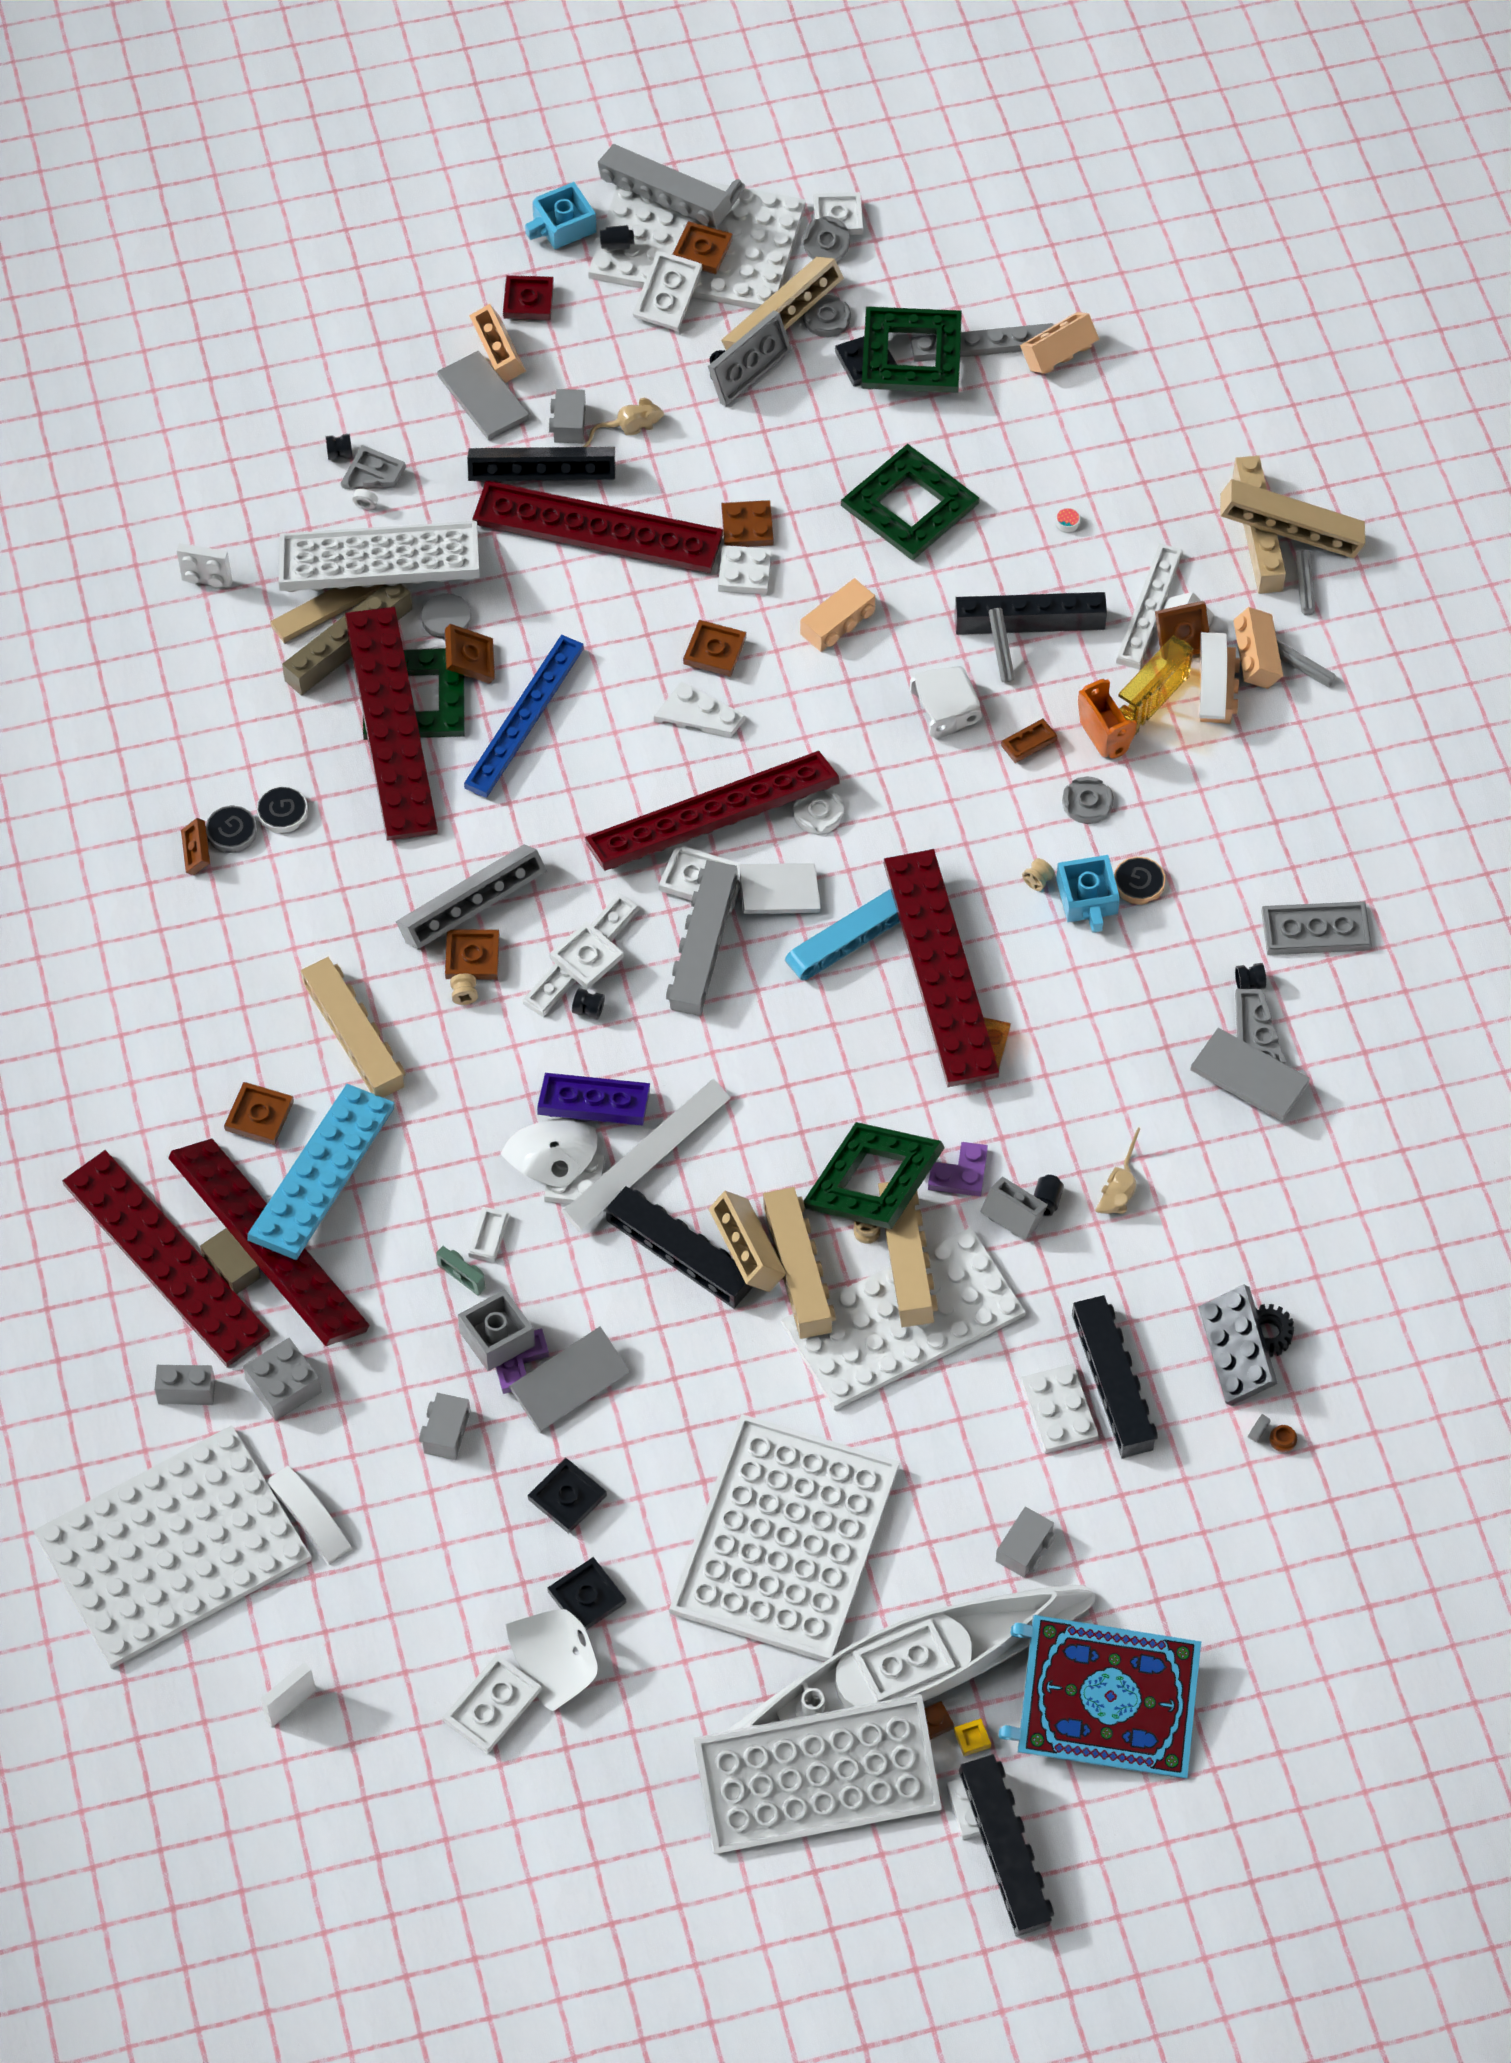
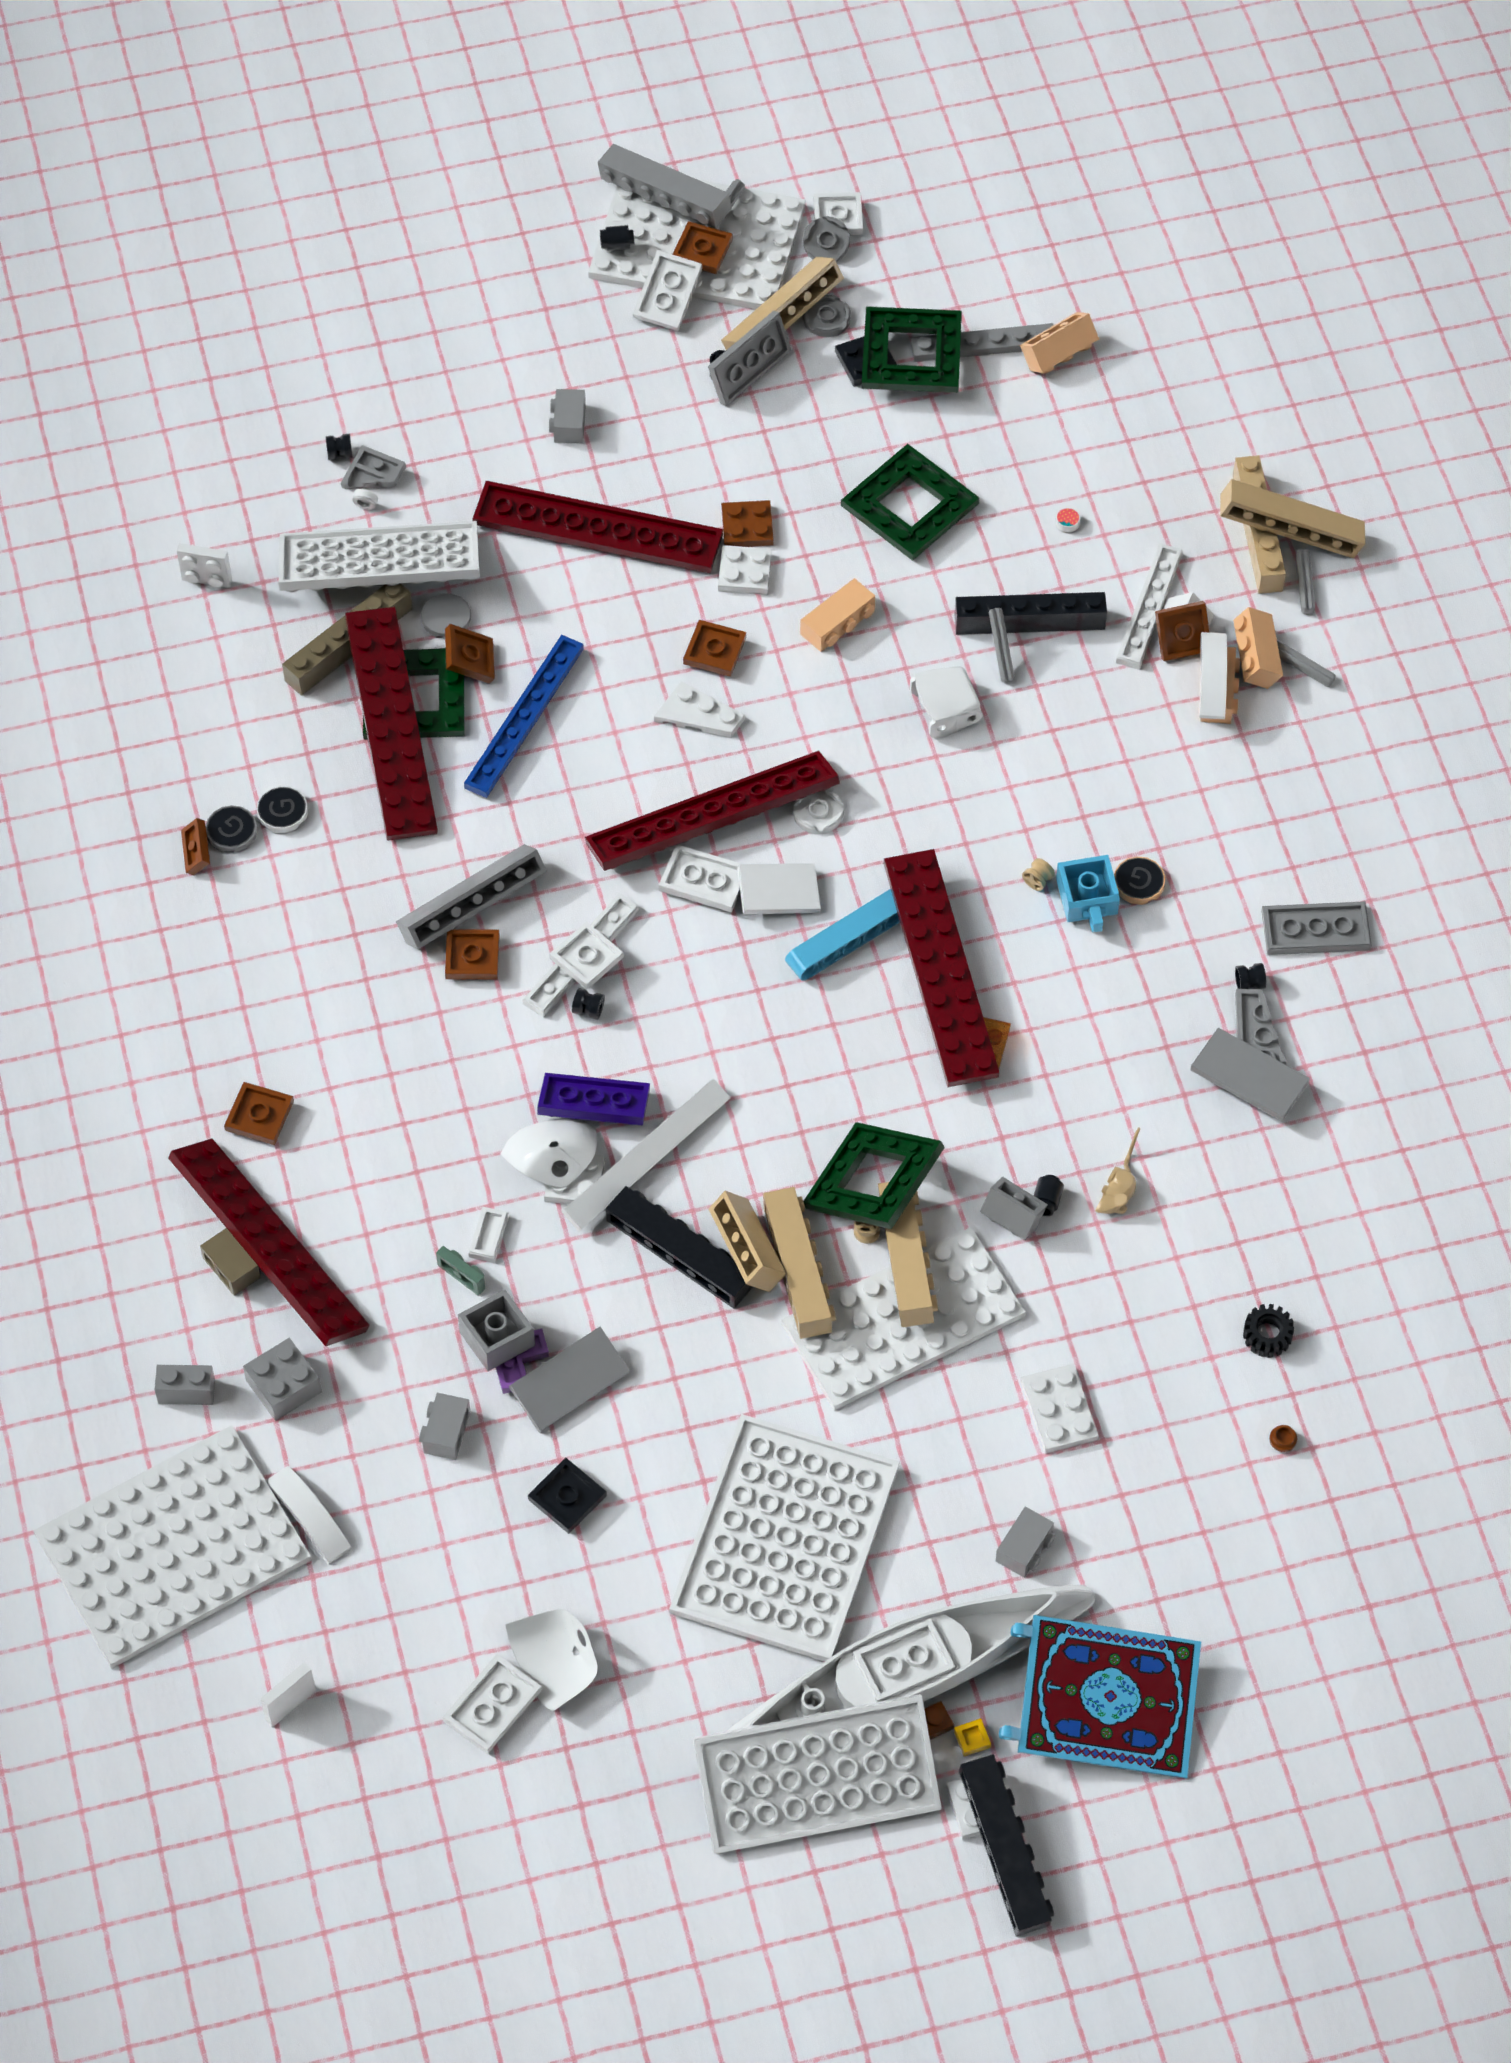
(166, 1258): dark red plate -> none
(319, 610): tan tile -> none
(320, 1171): medium azure plate -> none
(352, 1028): tan brick -> none
(464, 990): tan wheel -> none
(483, 395): light grey tile -> none
(497, 343): light nougat brick -> none
(528, 297): dark red plate -> none
(541, 463): black brick -> none
(562, 216): medium azure hinge -> none
(587, 1593): black plate -> none
(633, 418): tan animal -> none
(703, 937): light grey brick -> none
(962, 1178): medium lavender plate -> none
(1029, 740): dark orange plate -> none
(1087, 800): light grey tile -> none
(1104, 720): orange piece -> none
(1113, 1376): black brick -> none
(1157, 681): clear yellow door -> none
(1237, 1345): plate -> none
(1259, 1428): light grey tile -> none

